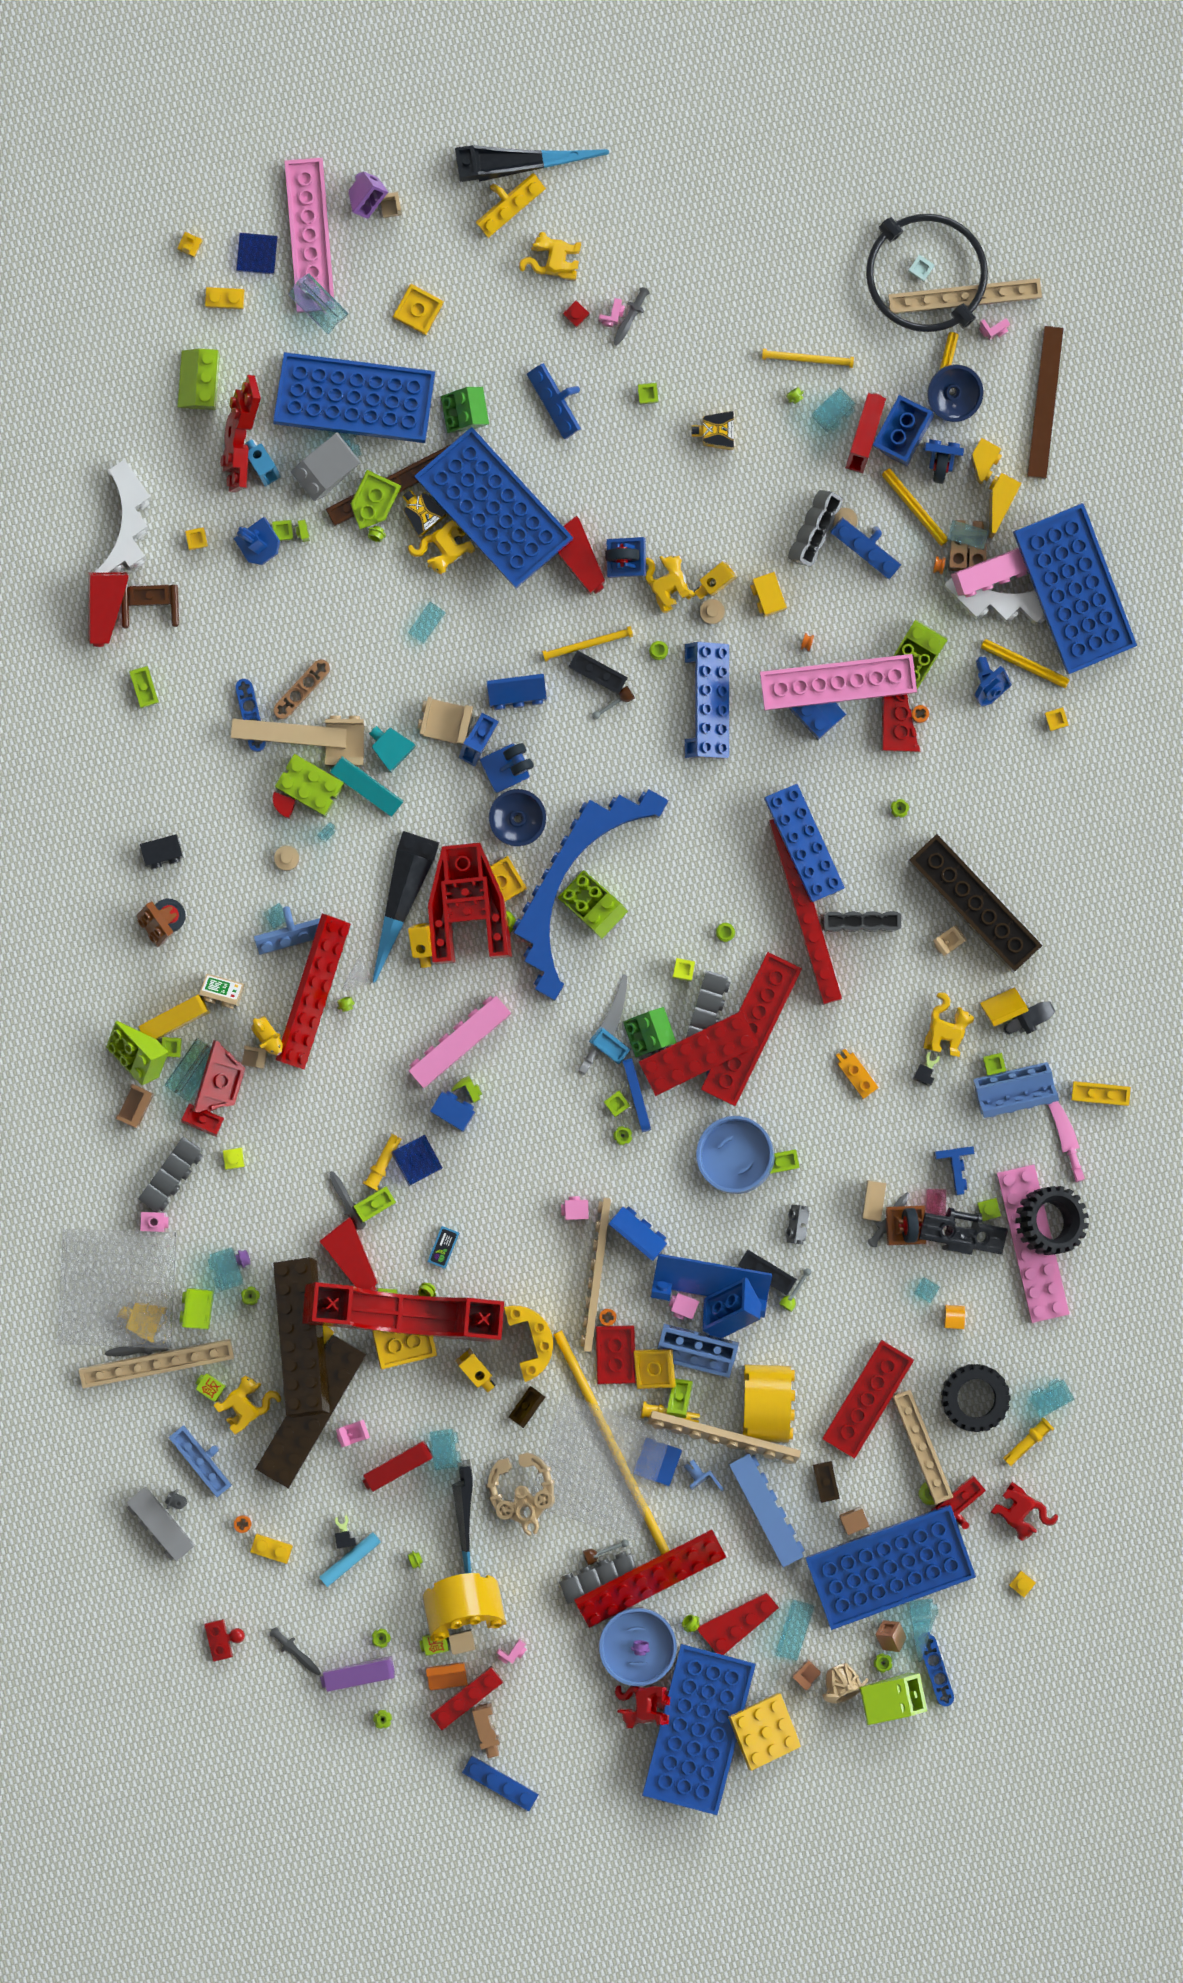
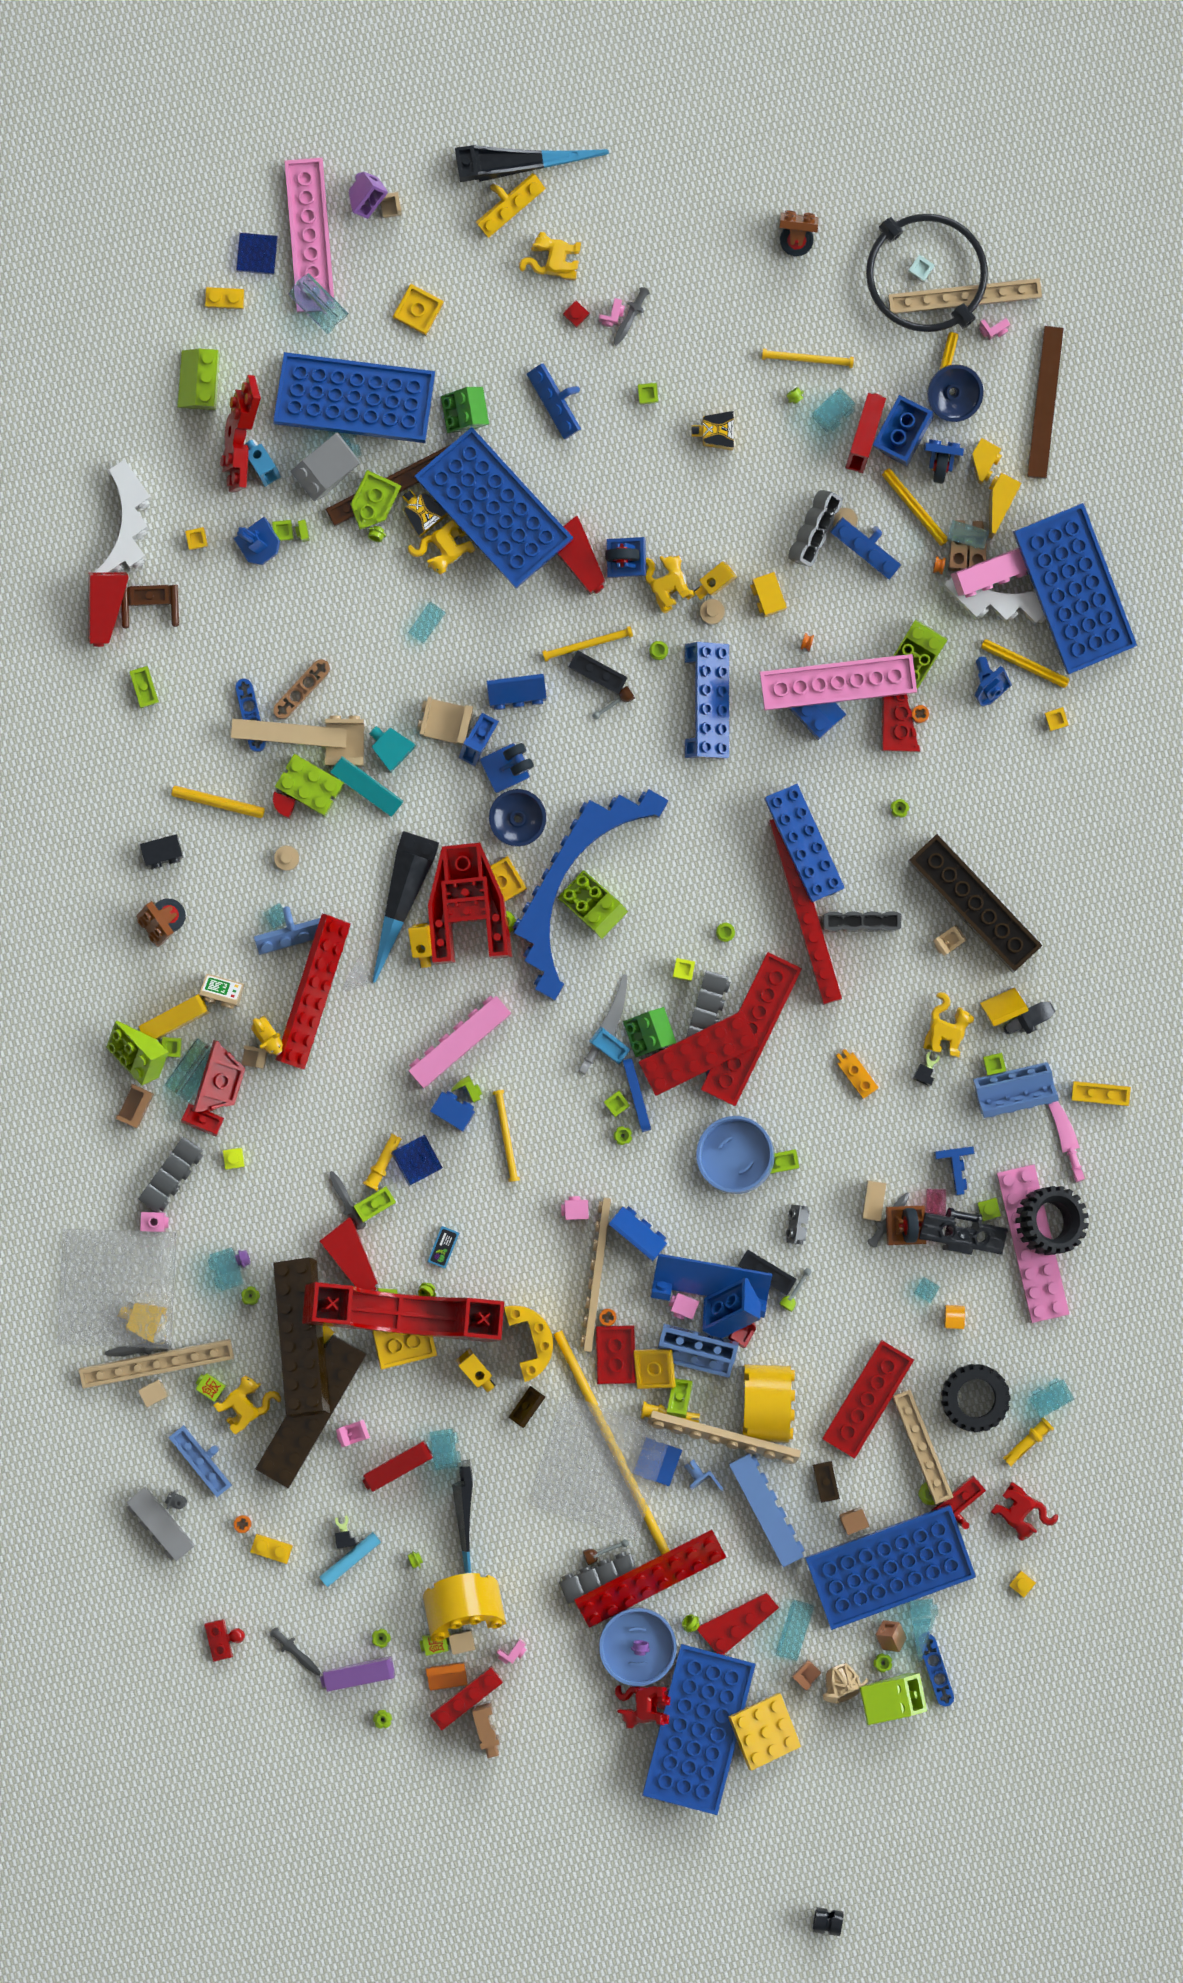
(153, 1393): none -> tan panel
(189, 244): yellow tile -> none
(197, 1308): lime slope -> none
(217, 801): none -> yellow axle
(327, 832): clear light blue tile -> none
(345, 1004): lime plate -> none
(500, 1783): blue plate -> none
(506, 1136): none -> yellow bar
(523, 1498): tan piece -> none
(743, 1335): none -> red plate
(798, 231): none -> plate
(828, 1921): none -> black wheel

